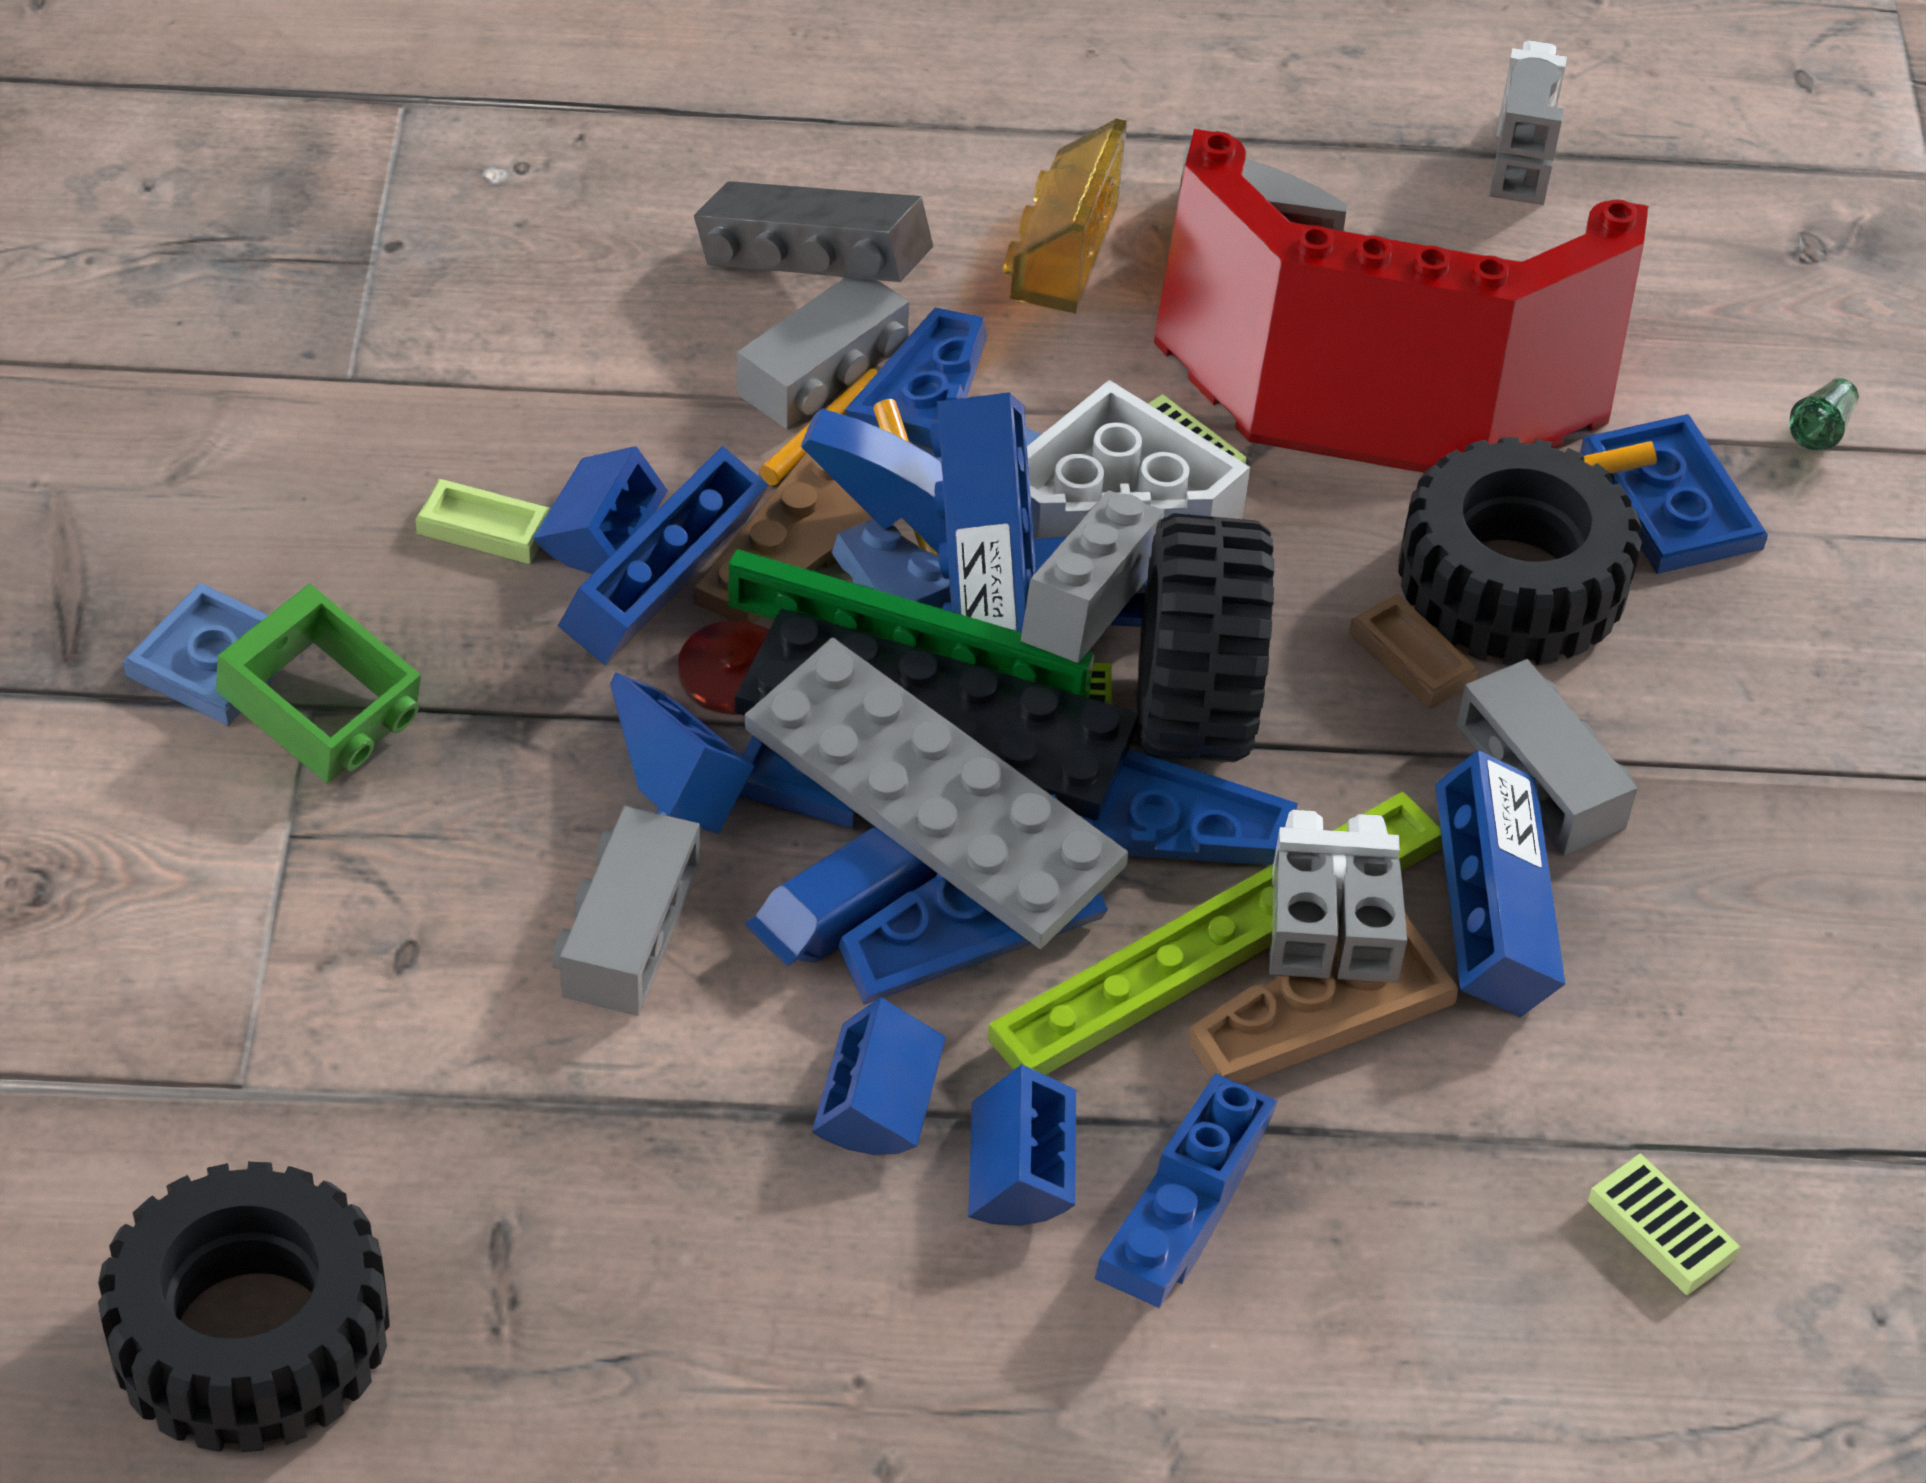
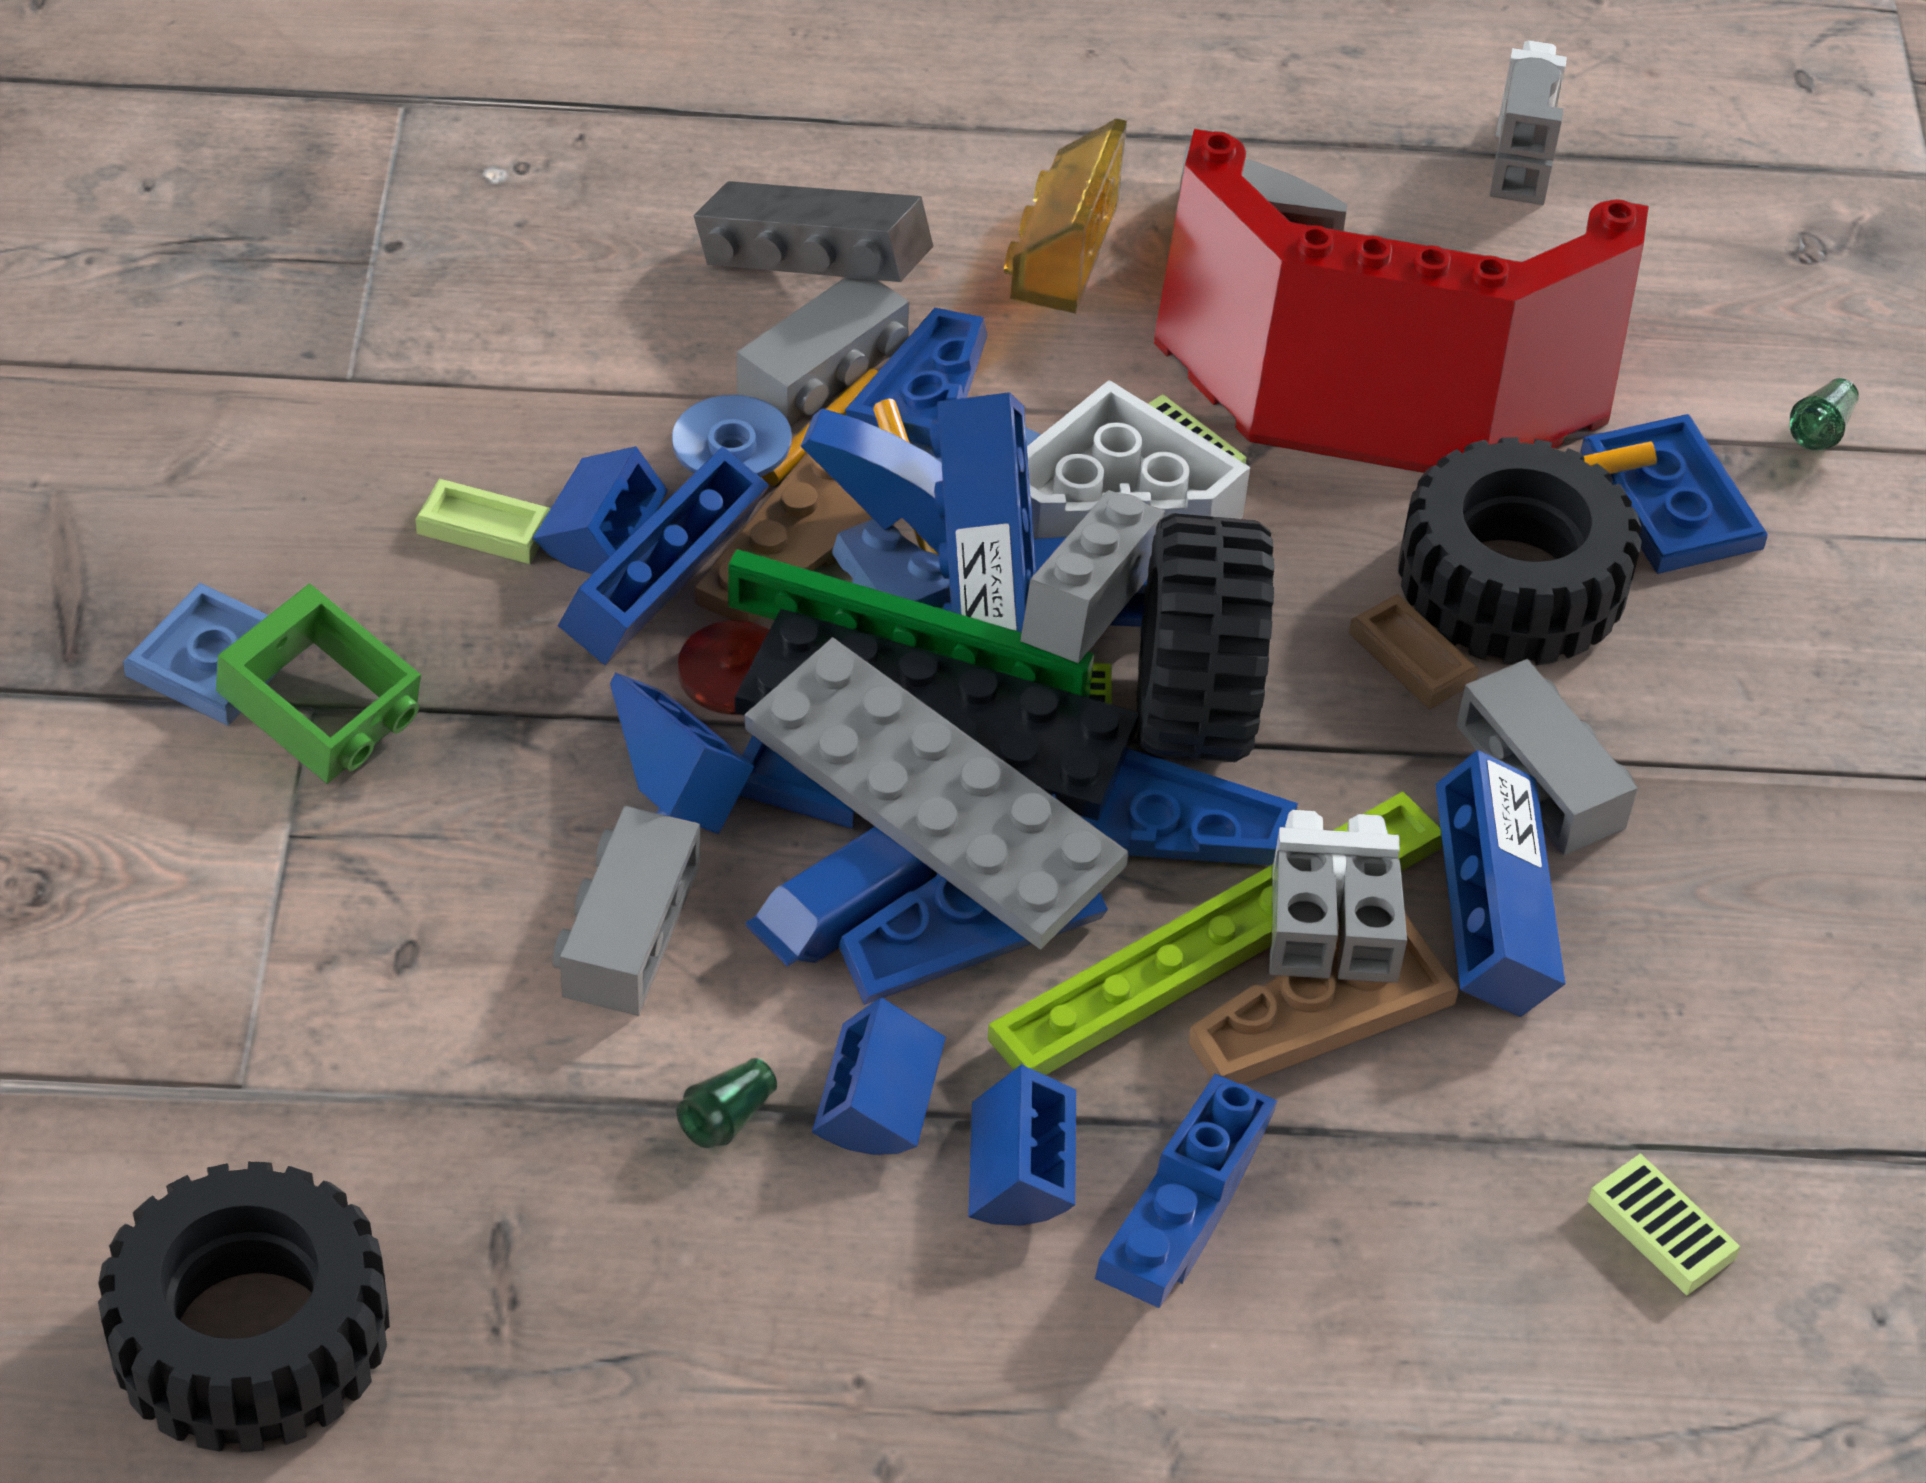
(724, 1103): none -> clear green cone
(740, 423): none -> medium blue dish

